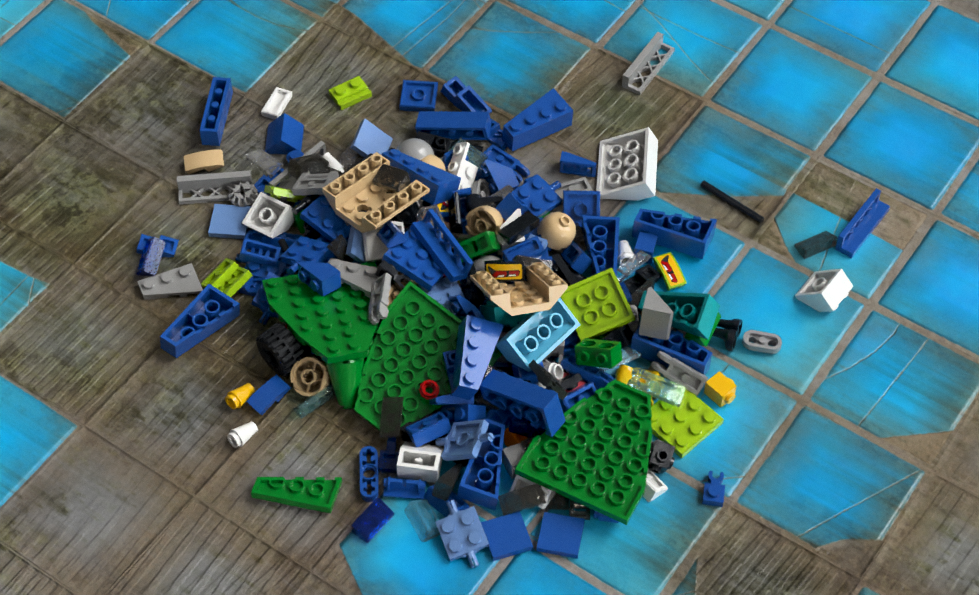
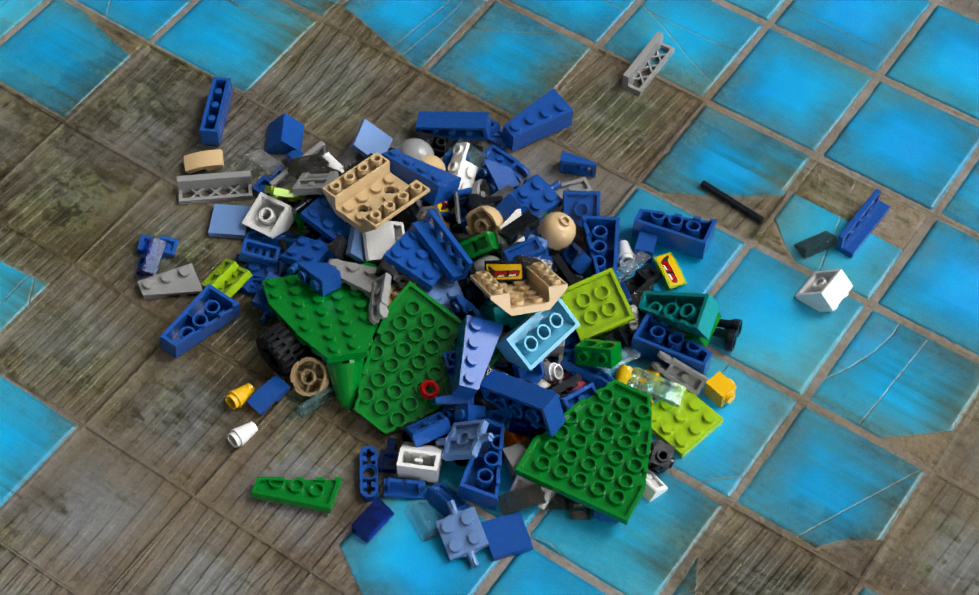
(250, 194): light grey gear -> none
(276, 103): white tile -> none
(350, 92): lime plate -> none
(391, 178): clear smoke slope -> none
(391, 235): blue slope -> none
(391, 417): clear smoke slope -> none
(418, 96): blue tile -> none
(447, 482): clear smoke slope -> none
(464, 97): blue slope -> none
(547, 379): pearl dark grey plate -> none
(560, 535): blue tile -> none
(628, 166): white slope -> none
(655, 317): light grey slope -> none
(714, 491): blue plate -> none
(762, 341): light grey plate -> none

